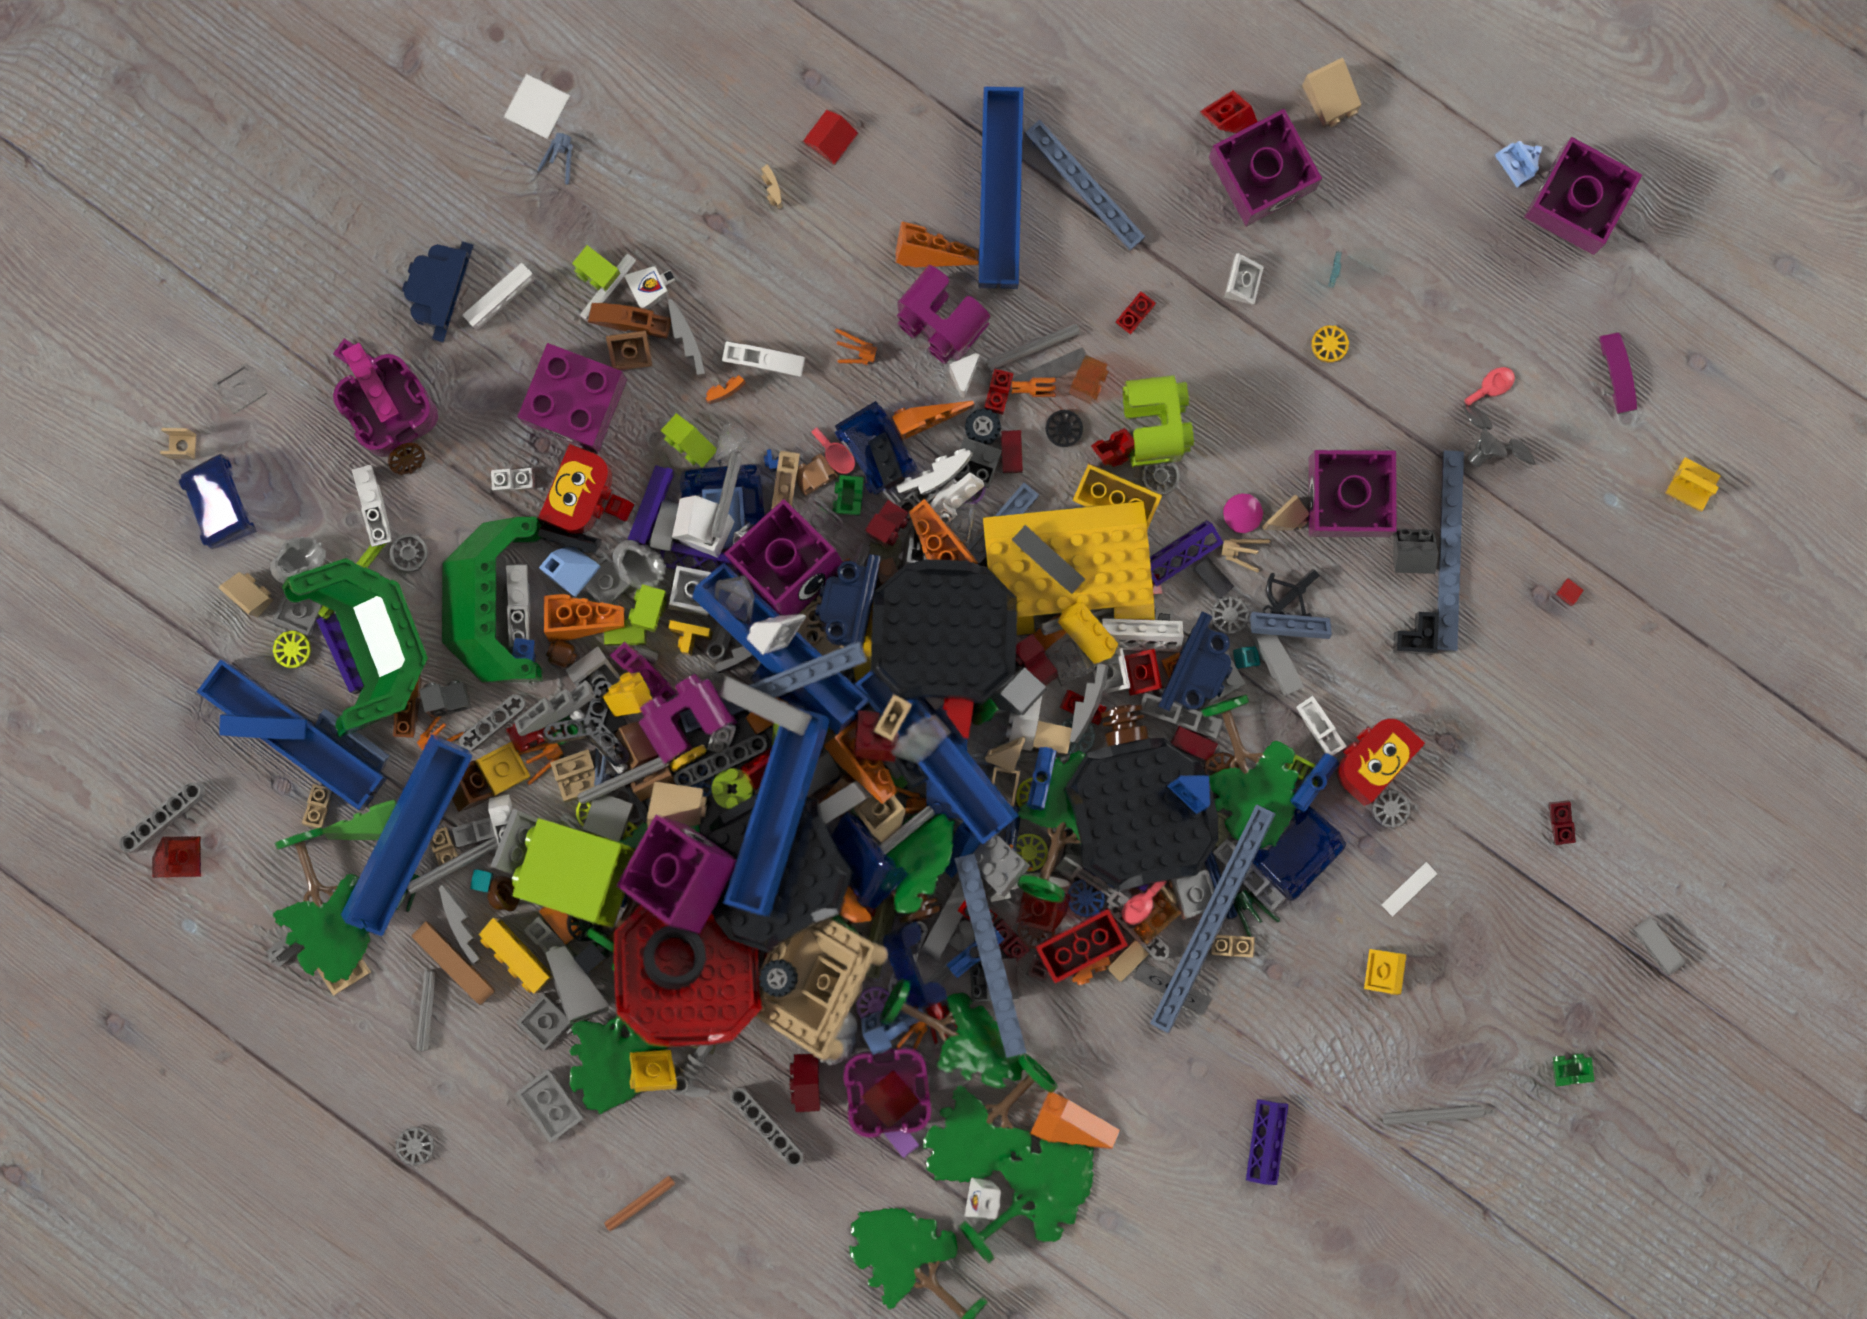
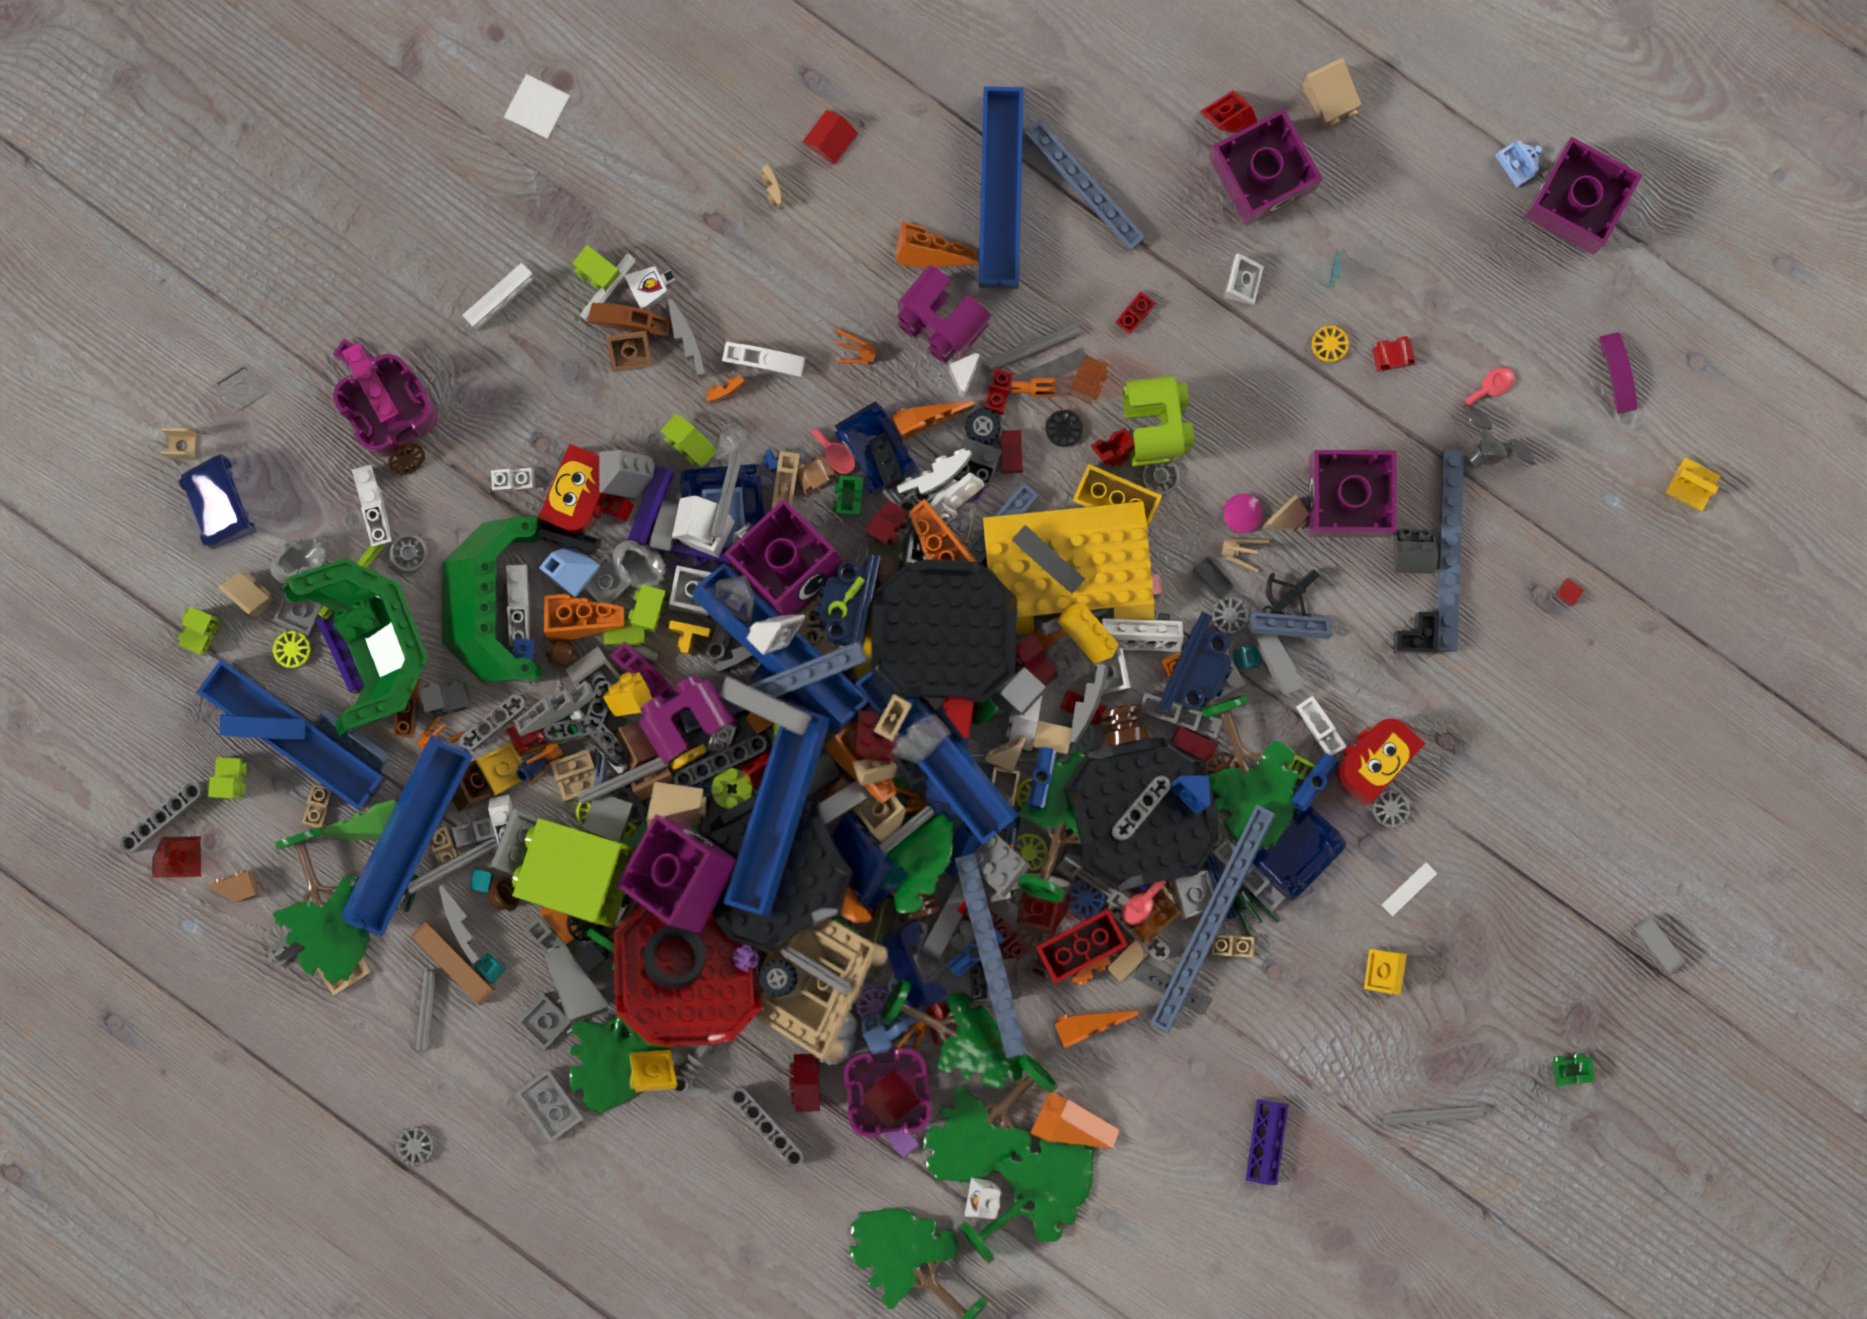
(199, 630): none -> lime brick
(228, 779): none -> lime brick
(237, 888): none -> medium nougat slope
(356, 620): none -> green bracket
(436, 285): dark blue brick -> none
(490, 968): none -> teal slope
(516, 955): yellow slope -> none
(528, 772): none -> dark blue brick
(559, 144): sand blue plant -> none
(572, 398): magenta brick -> none
(624, 473): none -> light grey slope
(639, 1203): nougat axle -> none
(745, 957): none -> medium lavender gear
(815, 969): none -> light grey axle
(849, 595): none -> lime piece
(873, 771): none -> tan slope
(1079, 1027): none -> orange wedge
(1139, 806): none -> light grey beam
(1143, 672): red slope -> none
(1180, 545): dark purple fence -> none
(1393, 354): none -> red cylinder
(1561, 822): dark red slope -> none

